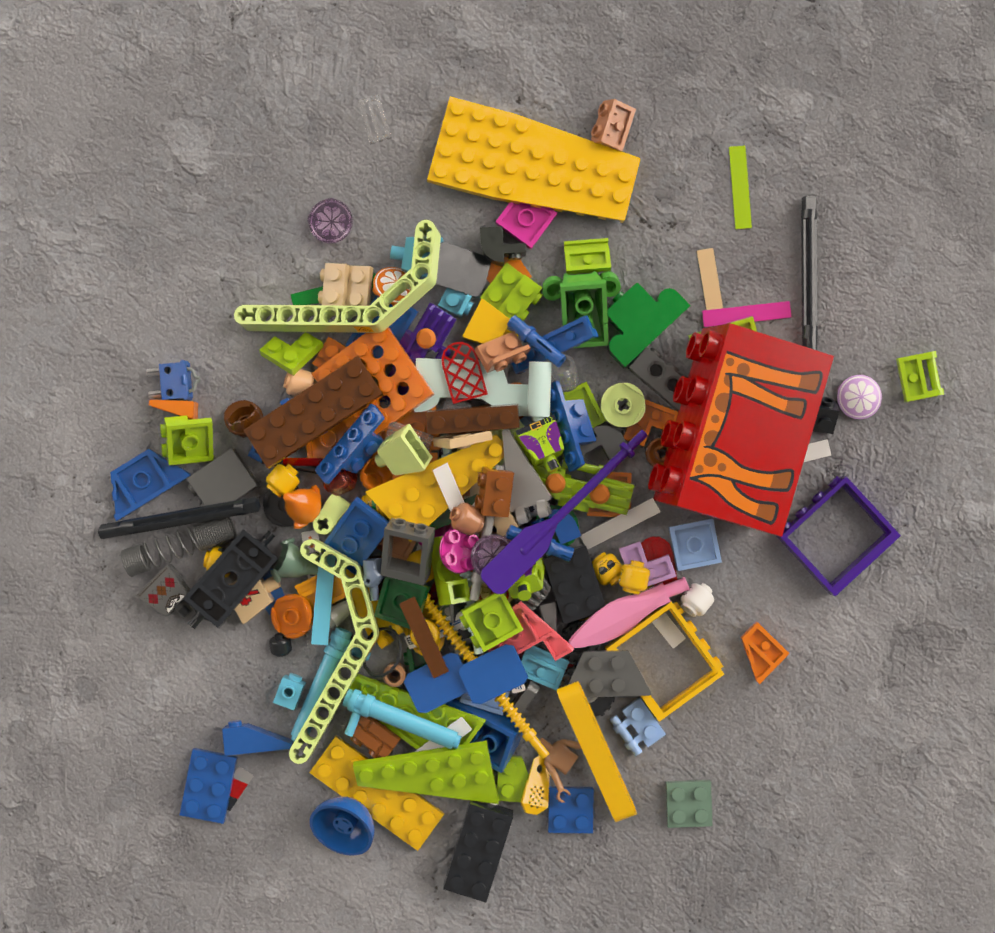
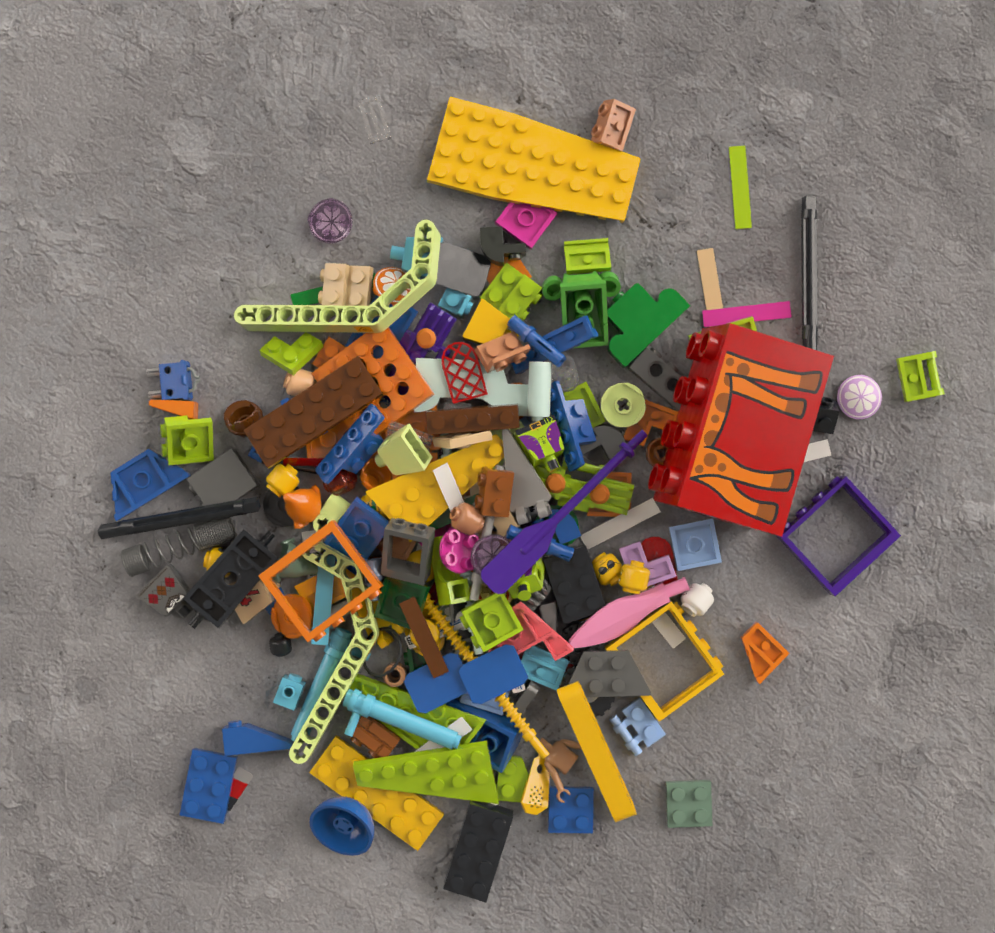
(337, 618): none -> orange window

